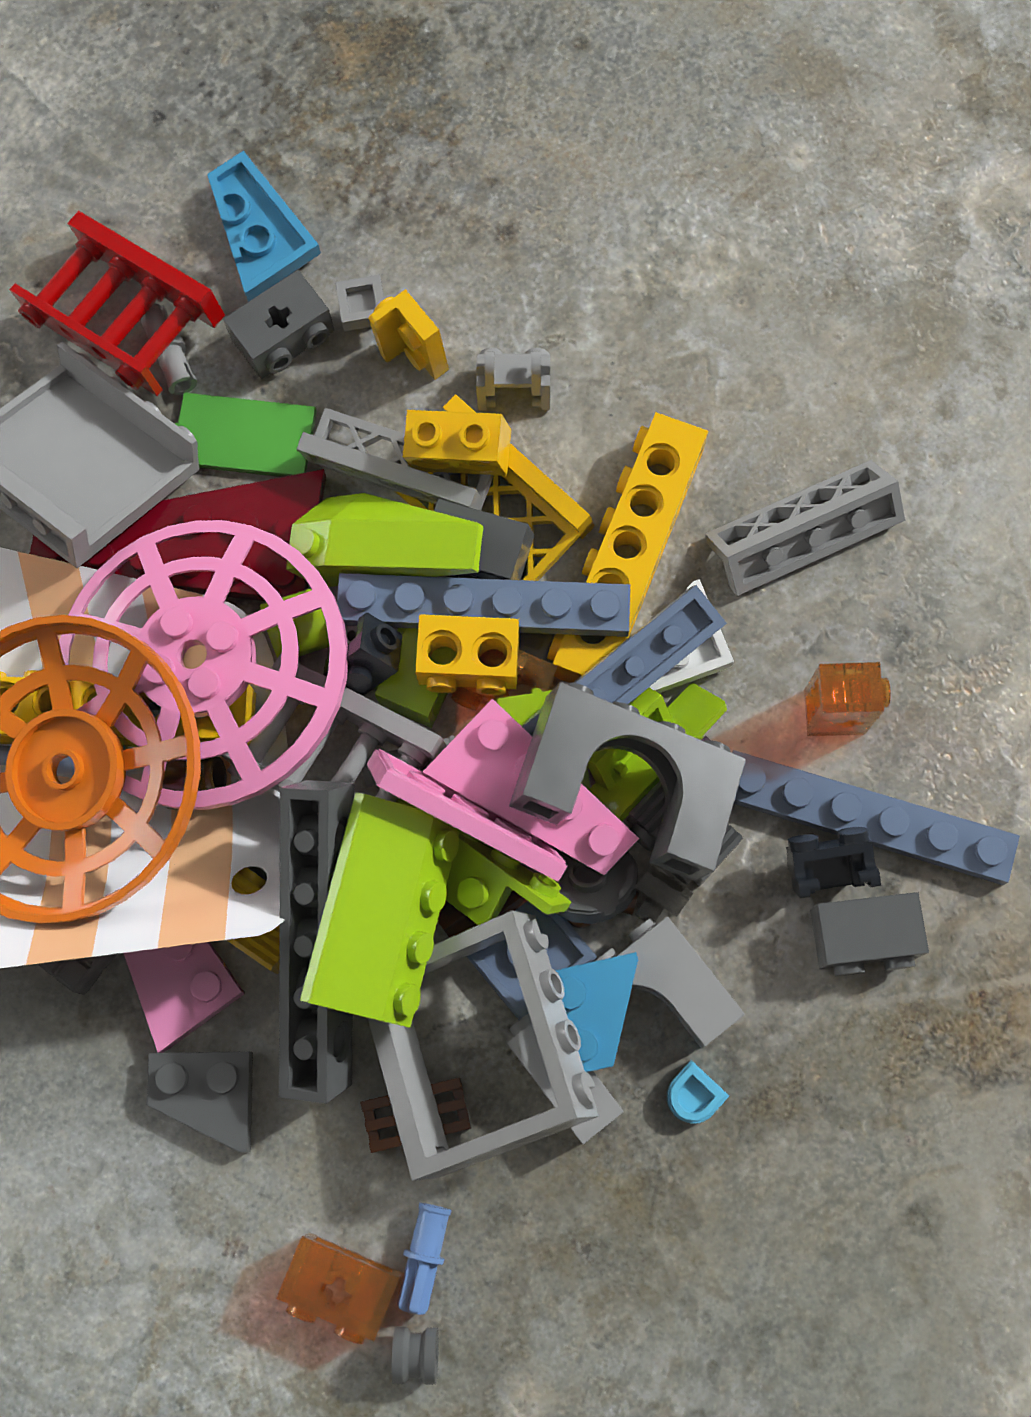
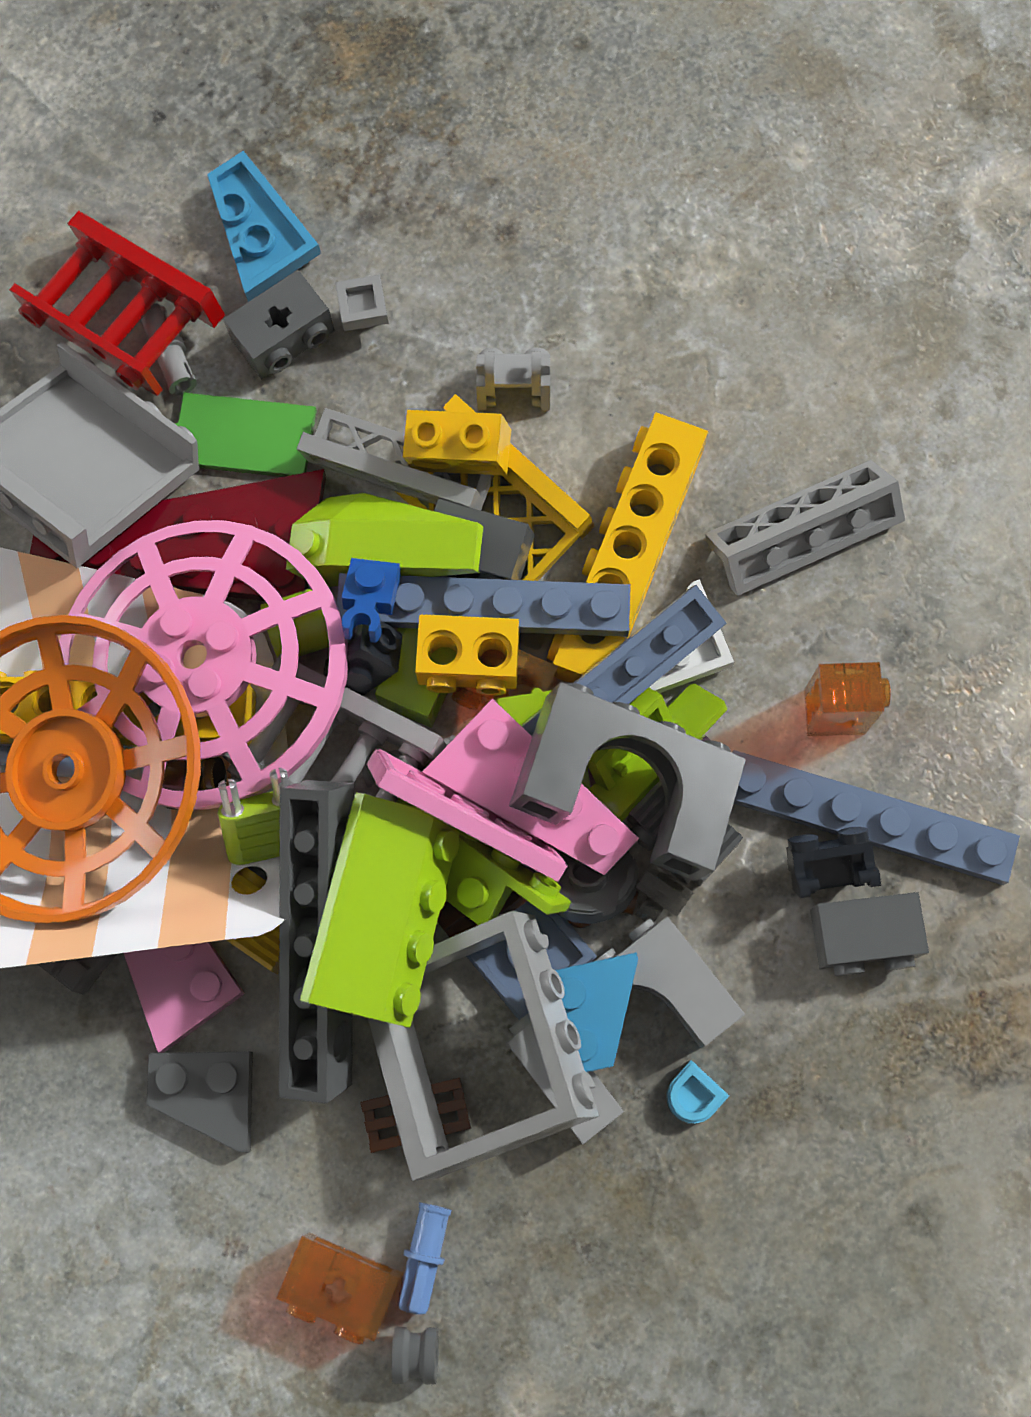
(253, 823): none -> lime piece
(368, 591): none -> blue plate
(404, 326): yellow bracket -> none

